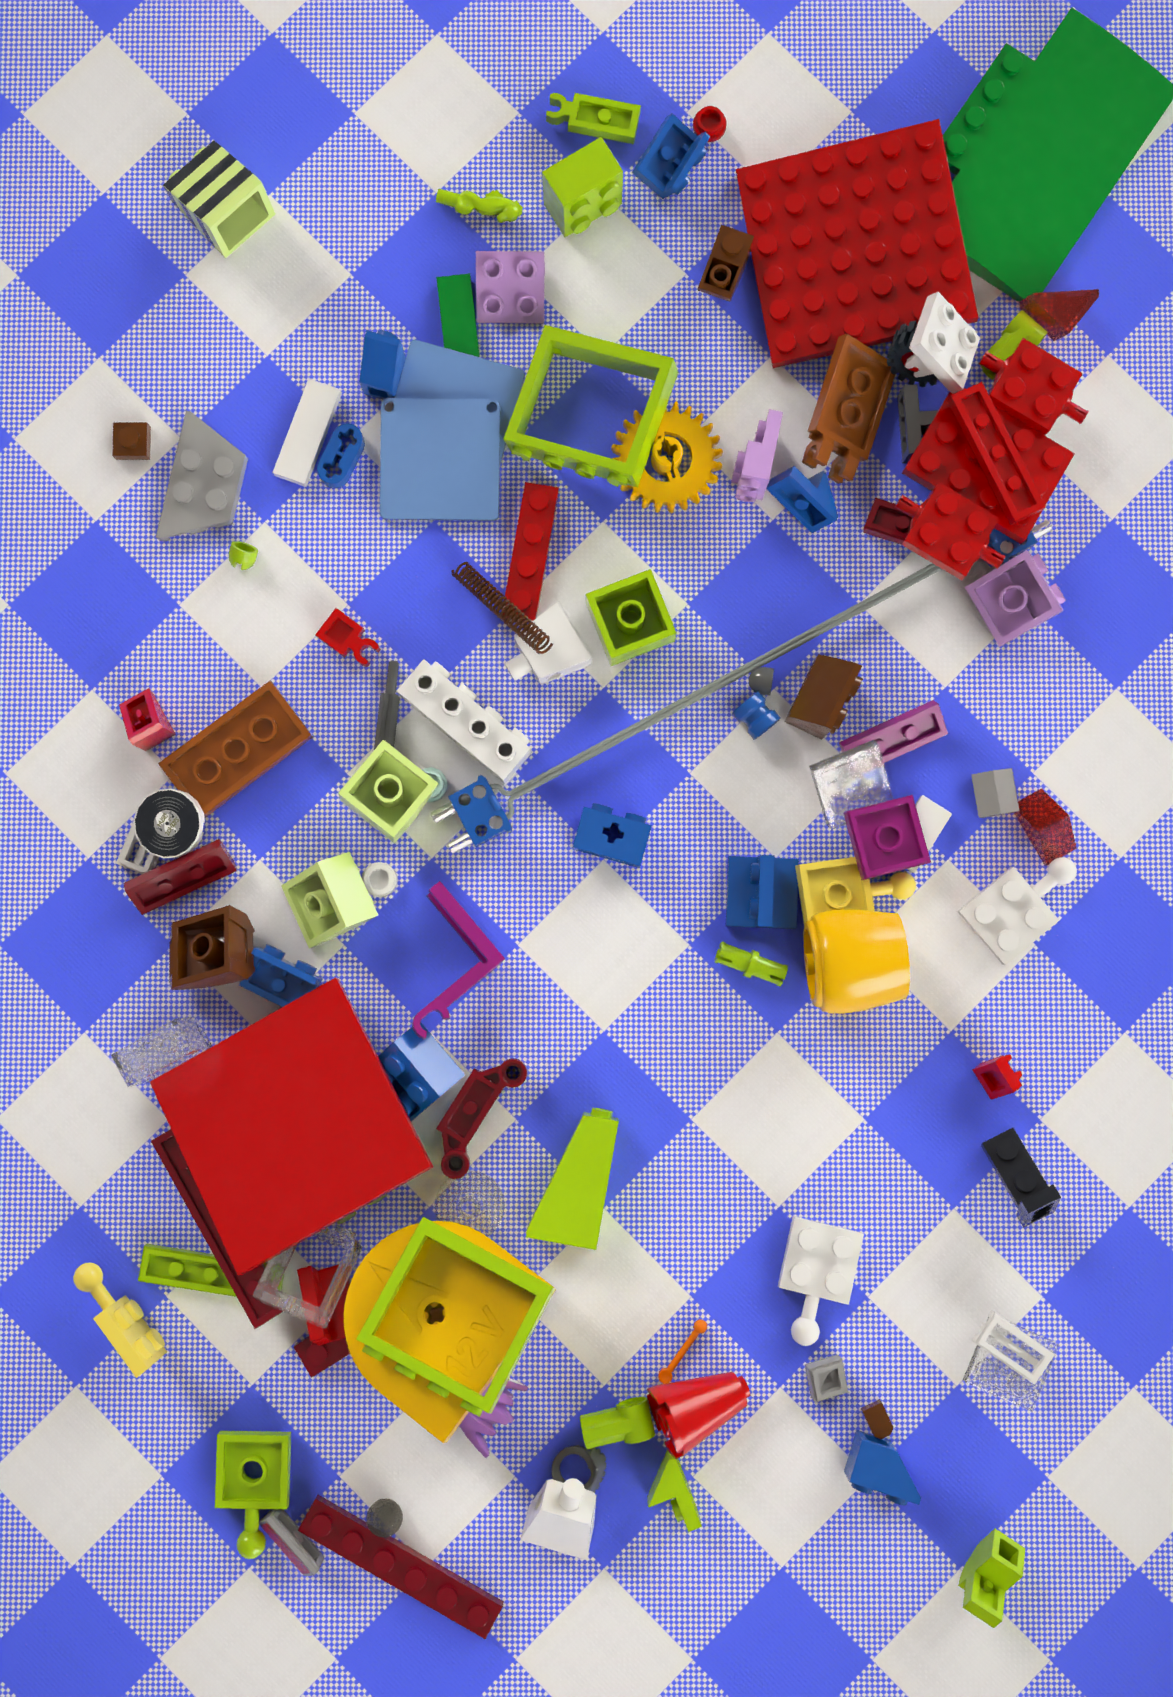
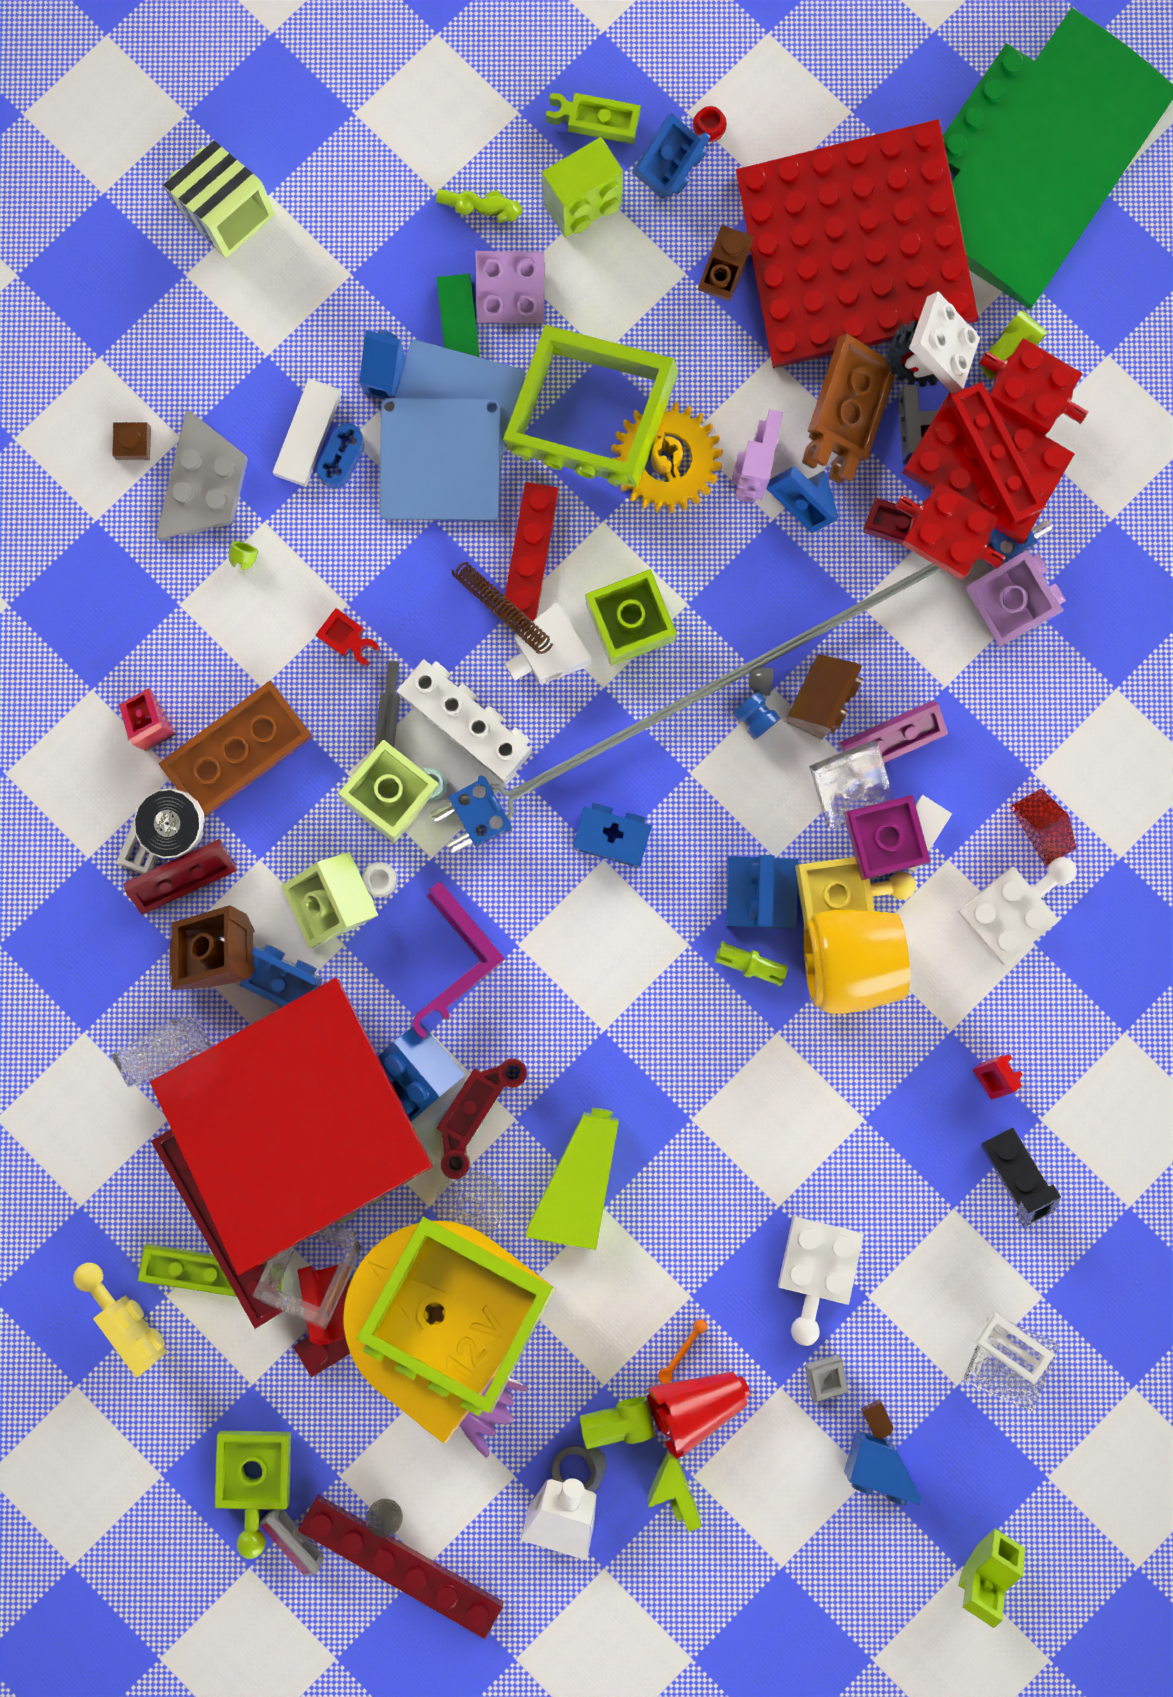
(995, 793): light grey piece -> none
(1059, 310): clear red slope -> none

